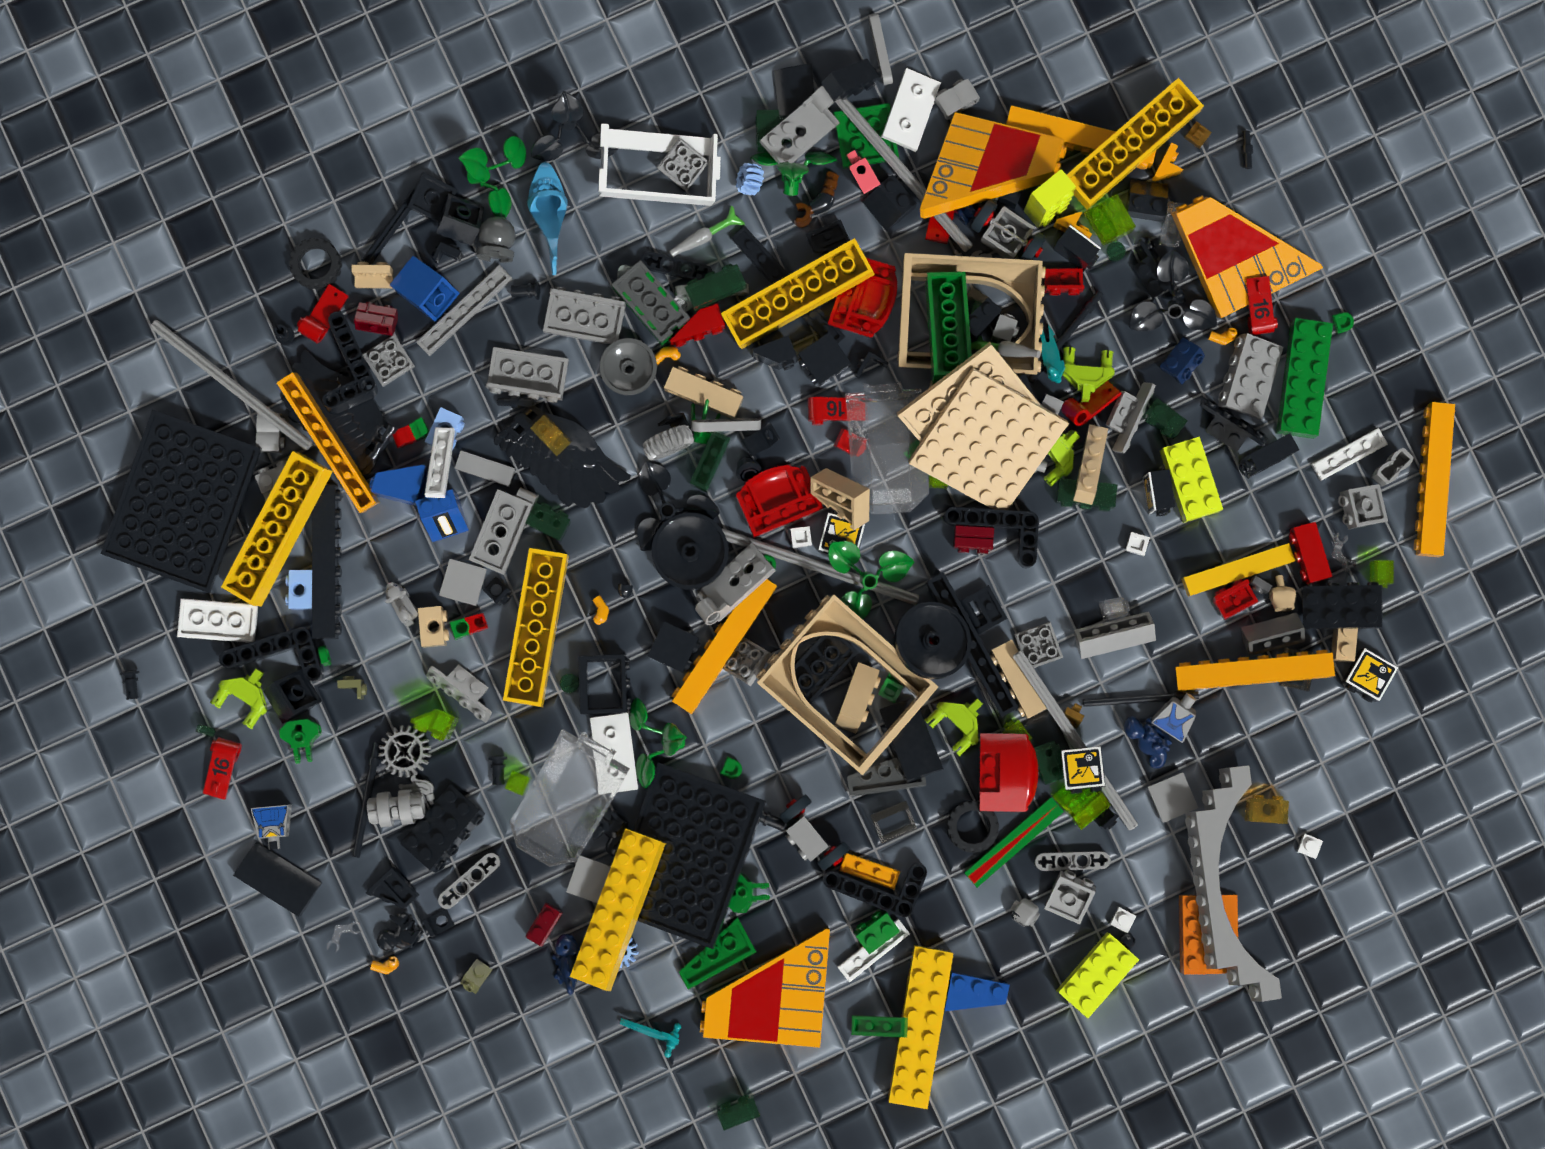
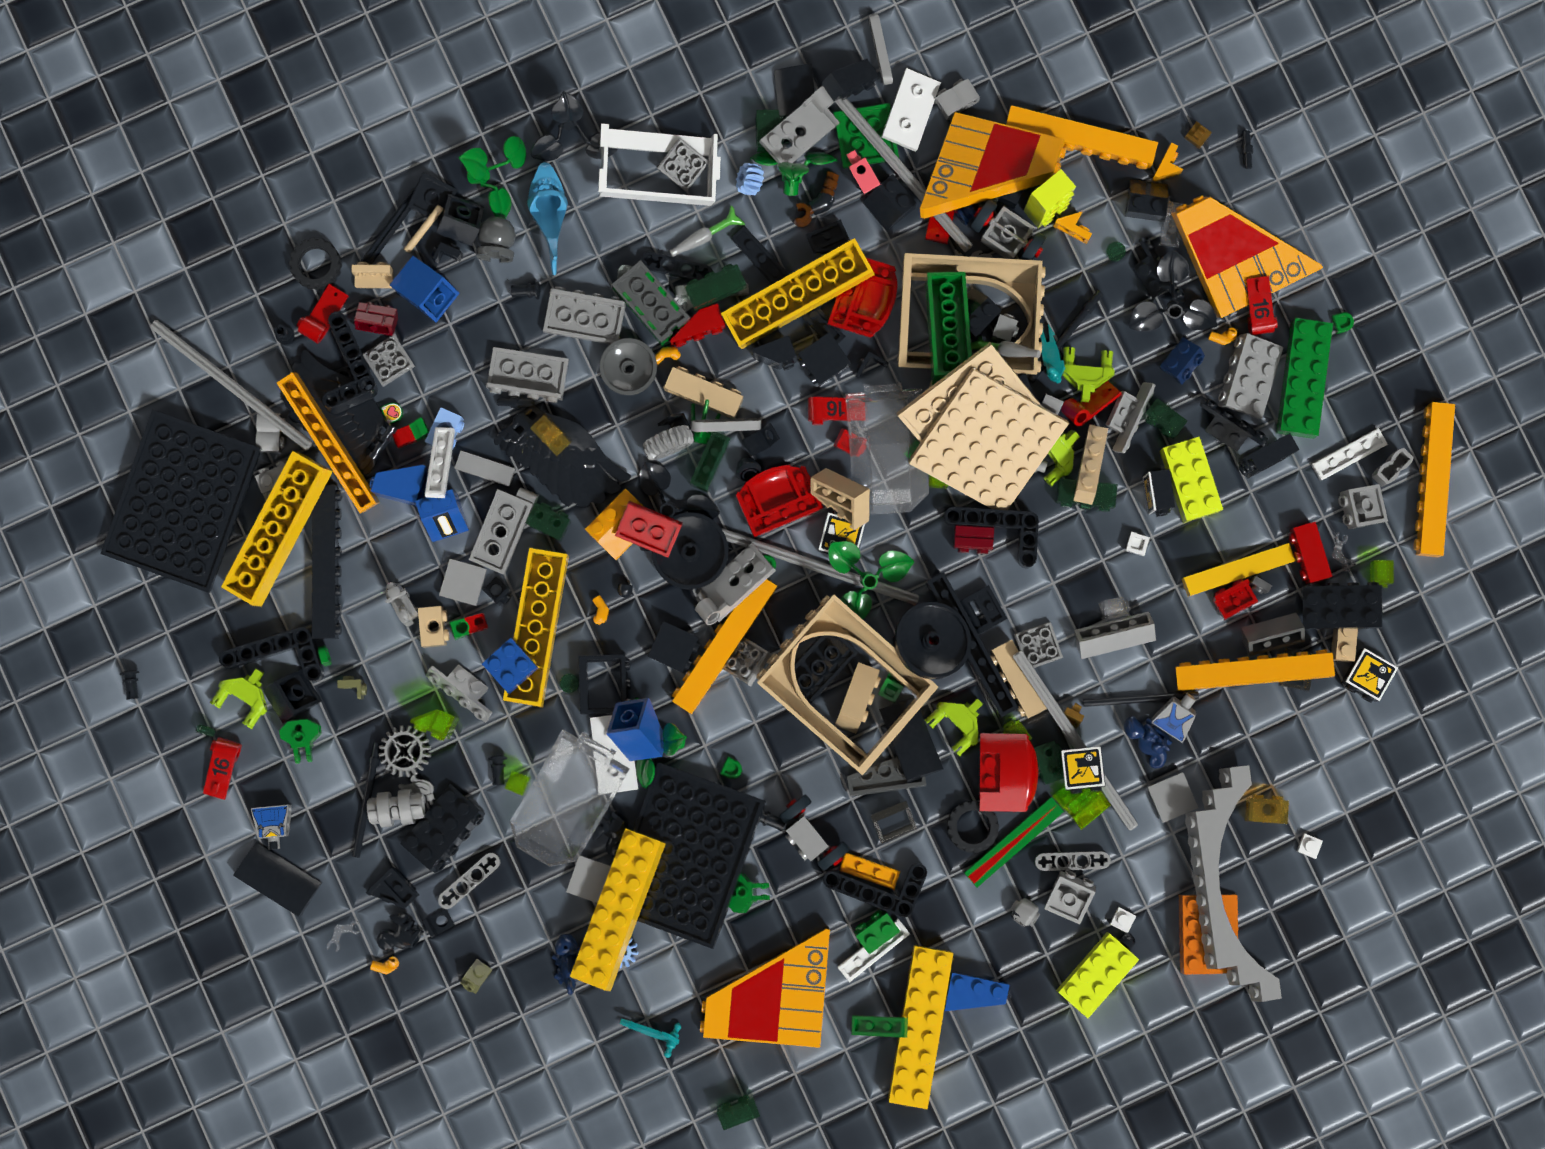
(217, 620): white plate -> none
(293, 580): light blue brick -> none
(392, 412): none -> tile
(423, 229): none -> tan bar
(464, 310): light grey tile -> none
(510, 665): none -> blue brick
(544, 924): dark red brick -> none
(605, 525): none -> light orange slope
(636, 730): none -> blue slope
(648, 529): none -> red tile
(731, 947): green wing -> none
(801, 537): white plate -> none
(1064, 280): red bracket -> none
(1077, 249): black piece -> none
(1108, 820): black bracket -> none
(1110, 220): clear neon green slope -> none
(1134, 143): yellow brick -> none
(1282, 596): tan piece -> none

